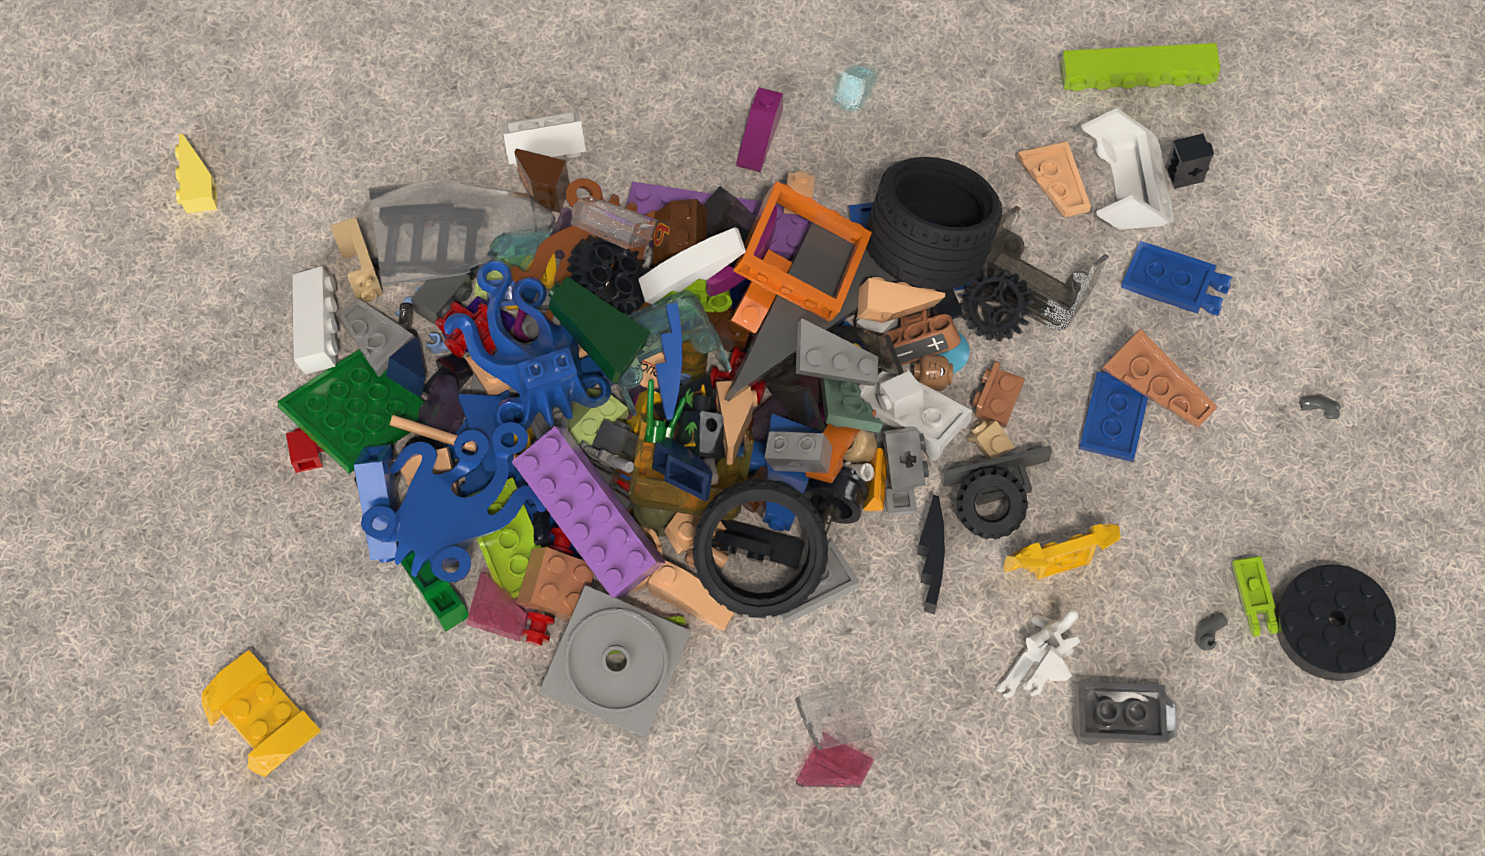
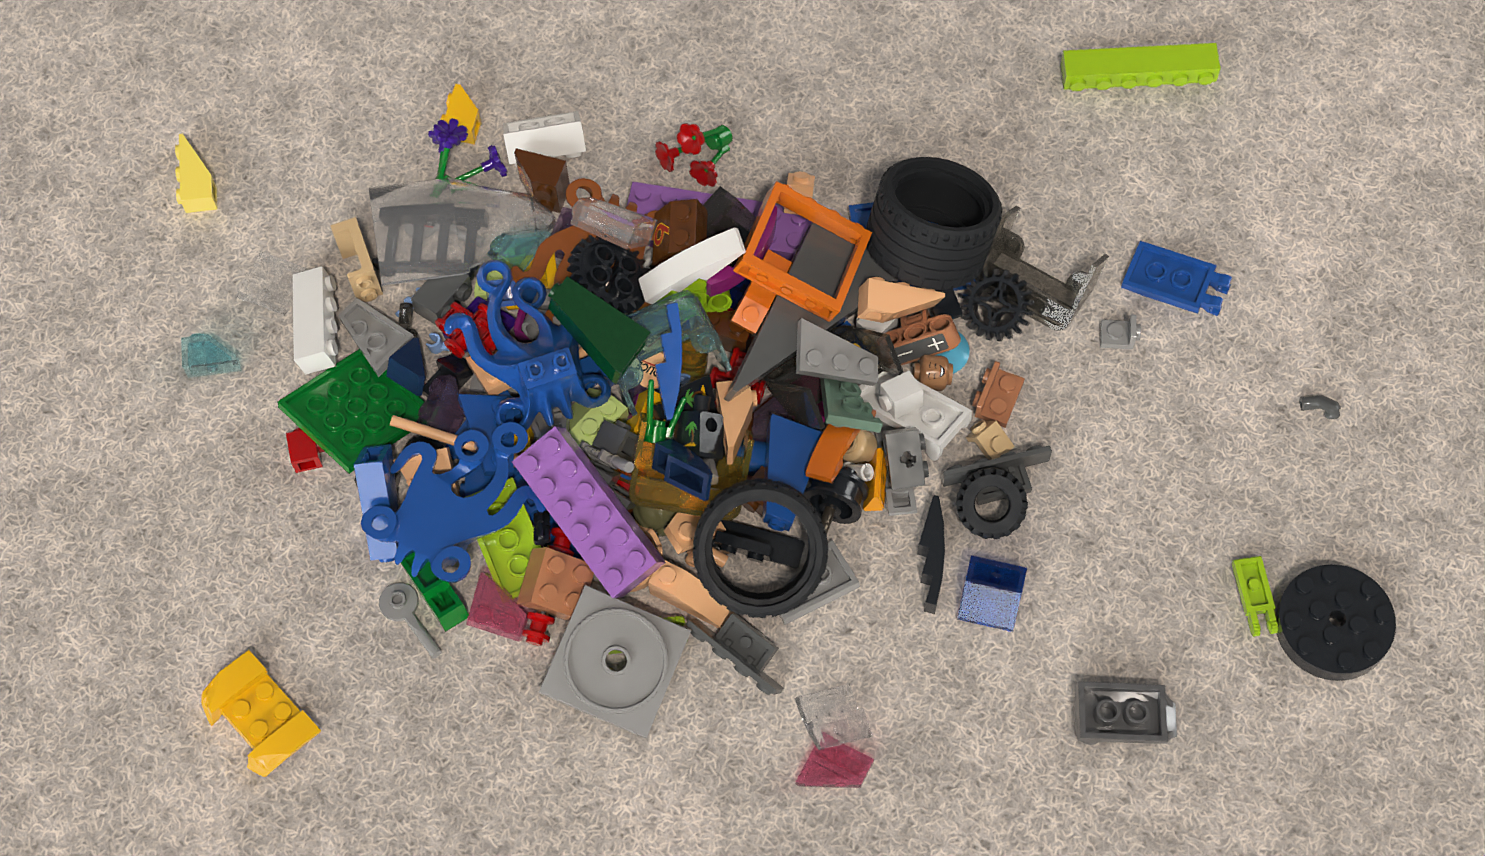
(206, 356): none -> clear light blue slope
(400, 603): none -> light grey piece
(450, 134): none -> dark purple plant
(464, 110): none -> yellow slope
(691, 141): none -> red plant
(743, 647): none -> dark grey bracket
(760, 129): magenta slope -> none
(798, 452): light grey brick -> none
(855, 87): clear light blue slope -> none
(992, 593): none -> clear blue slope
(1047, 649): white piece -> none
(1058, 177): light nougat wing -> none
(1065, 556): yellow piece -> none
(1113, 418): blue tile -> none
(1119, 333): none -> light grey bracket
(1136, 172): white windscreen -> none
(1156, 376): nougat wing -> none
(1189, 160): black brick -> none
(1207, 629): dark grey arm -> none

